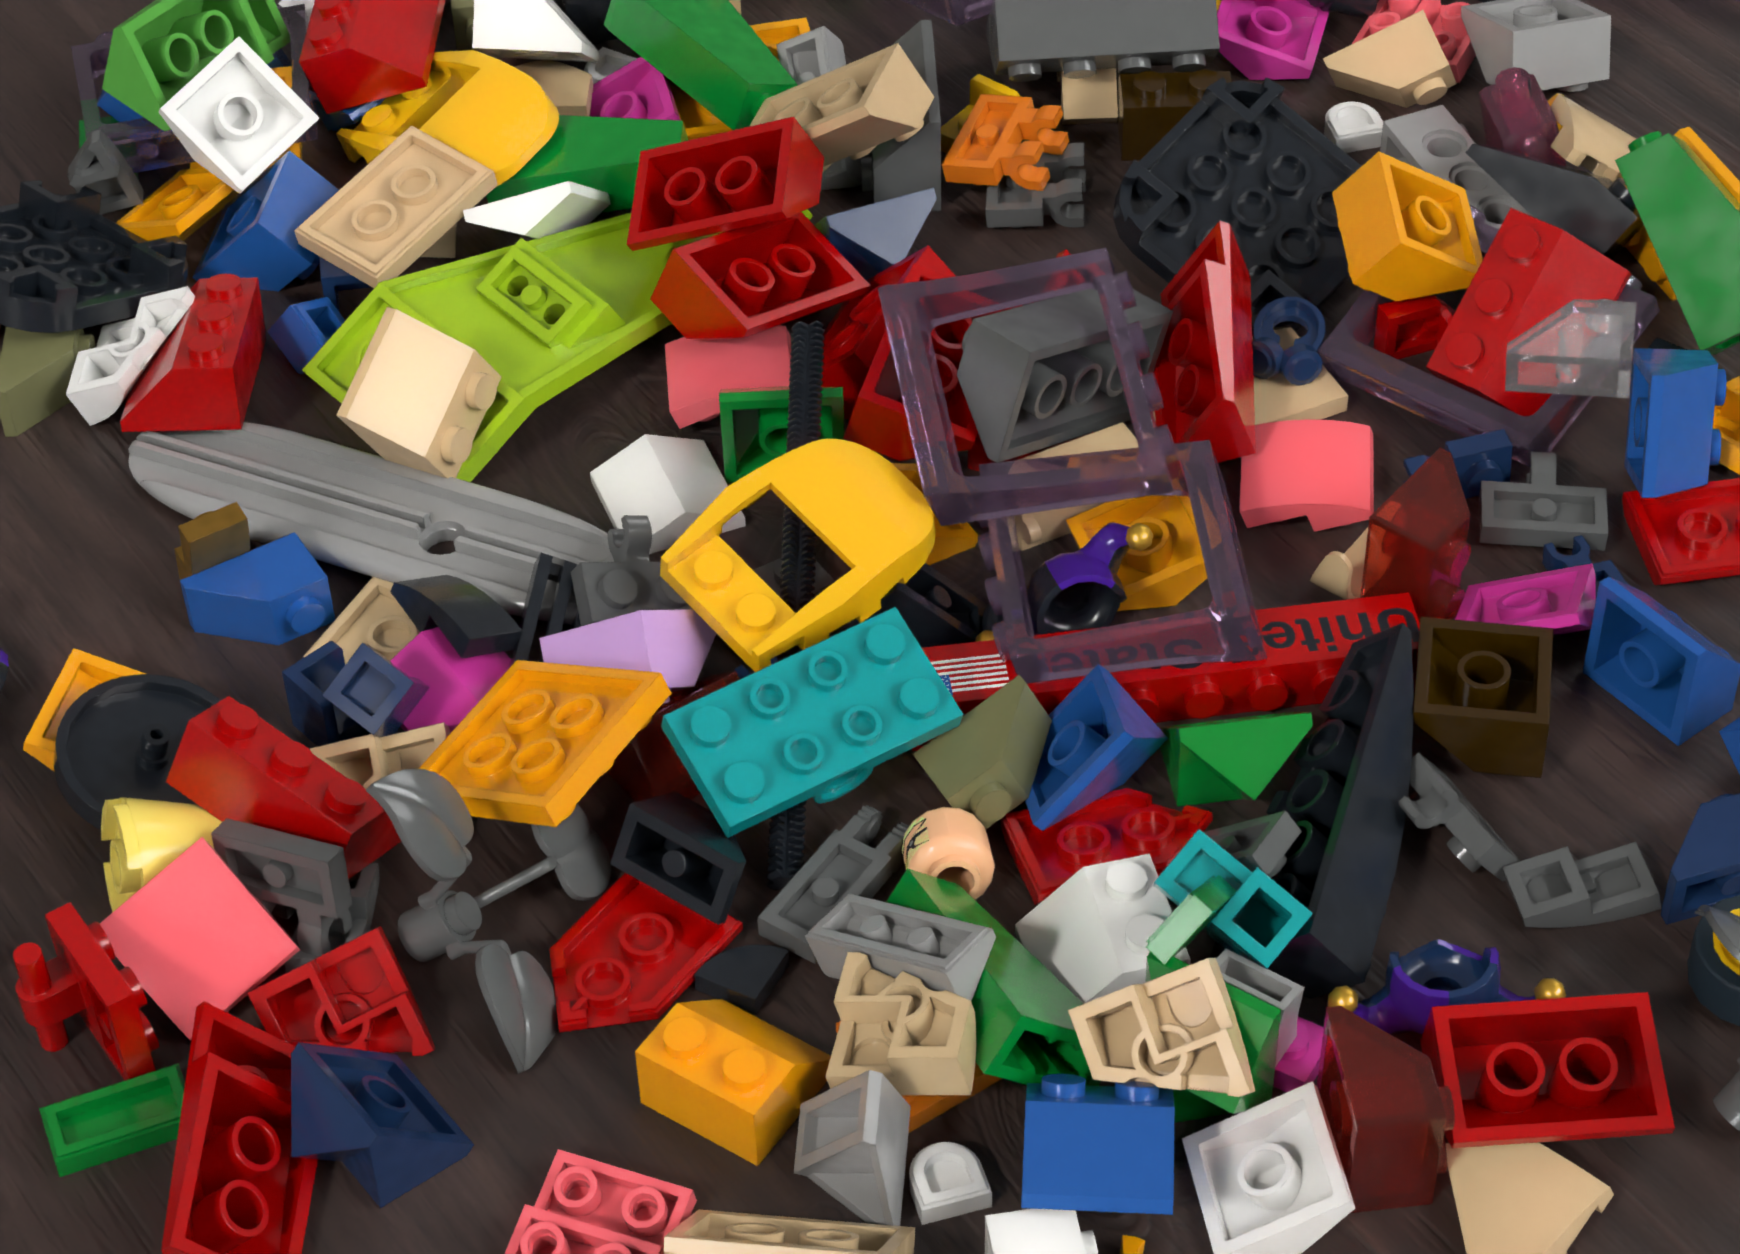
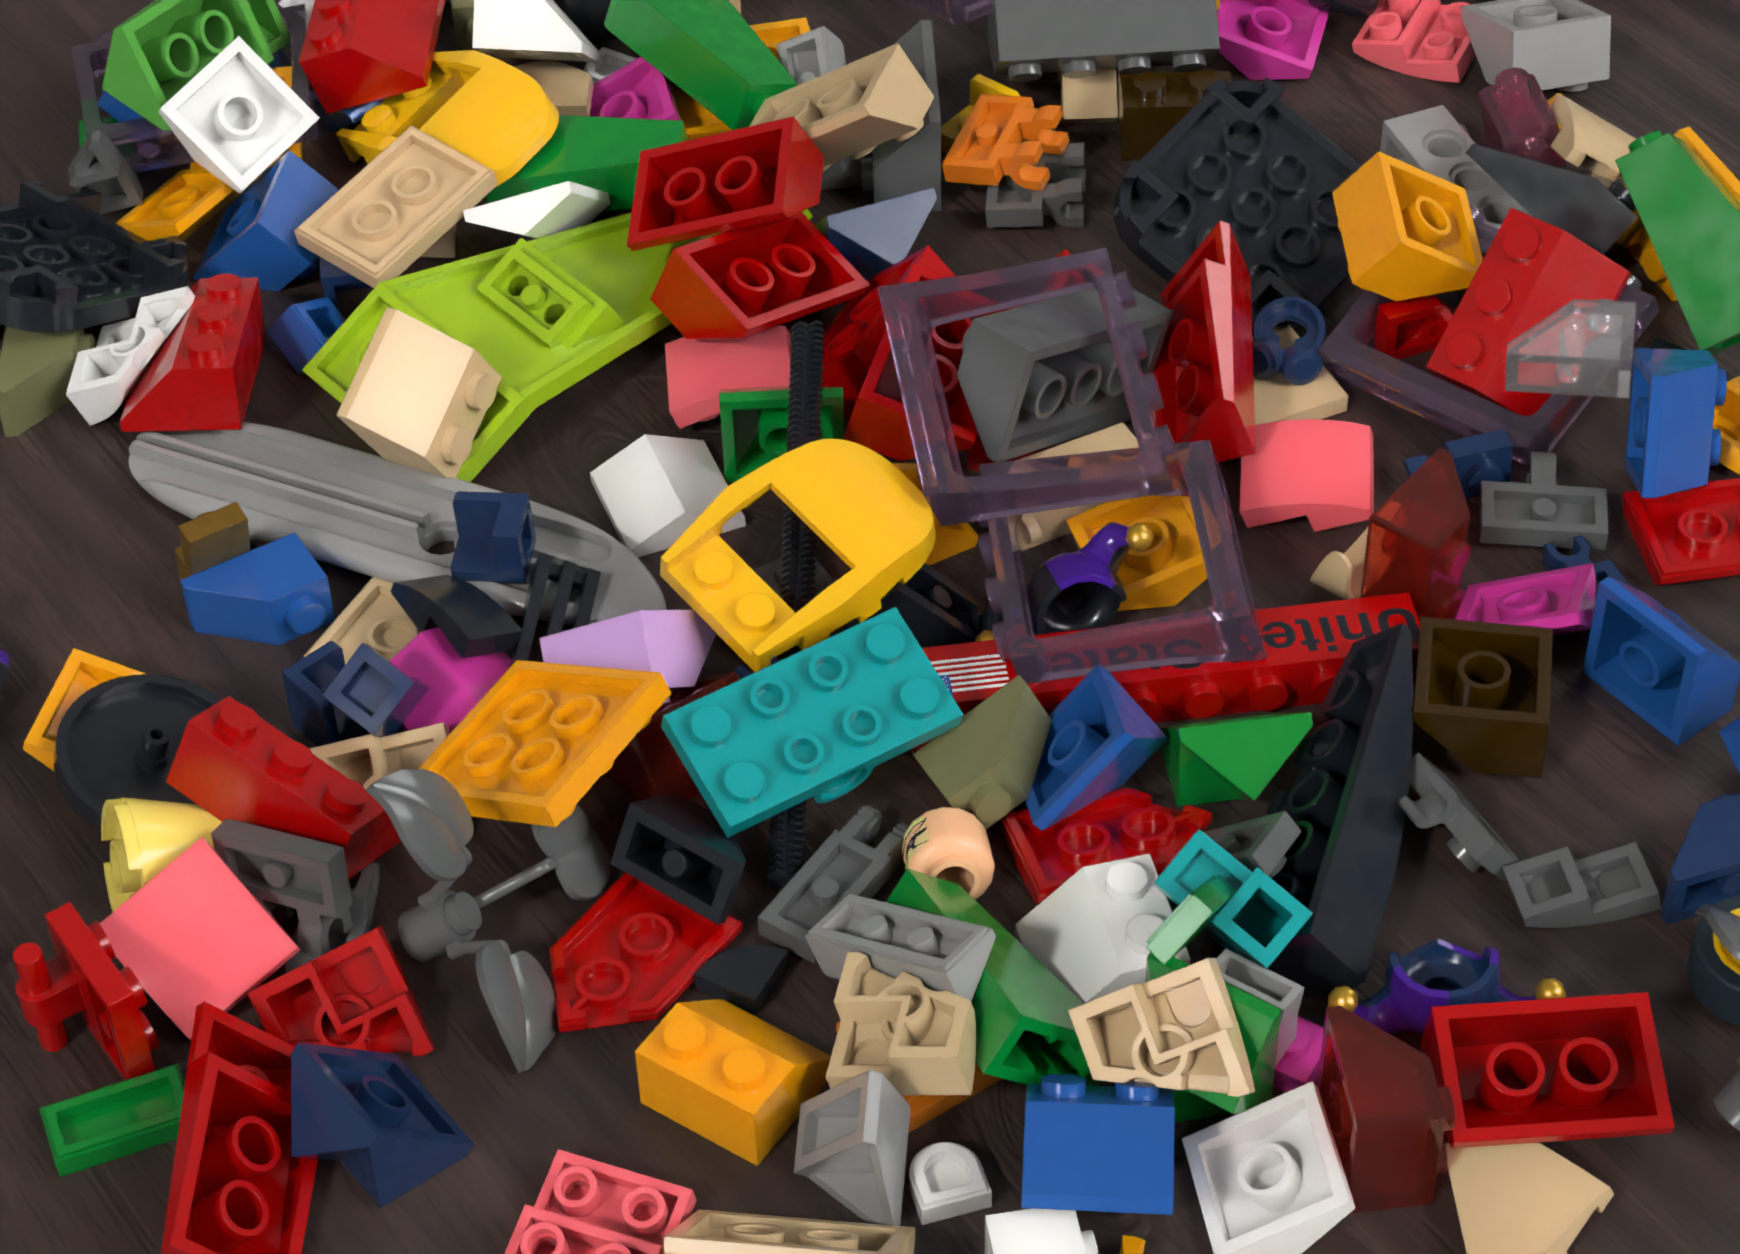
(493, 536): none -> dark blue panel
(626, 584): dark grey plate -> none
(1353, 126): white tile -> none
(1395, 64): tan slope -> none

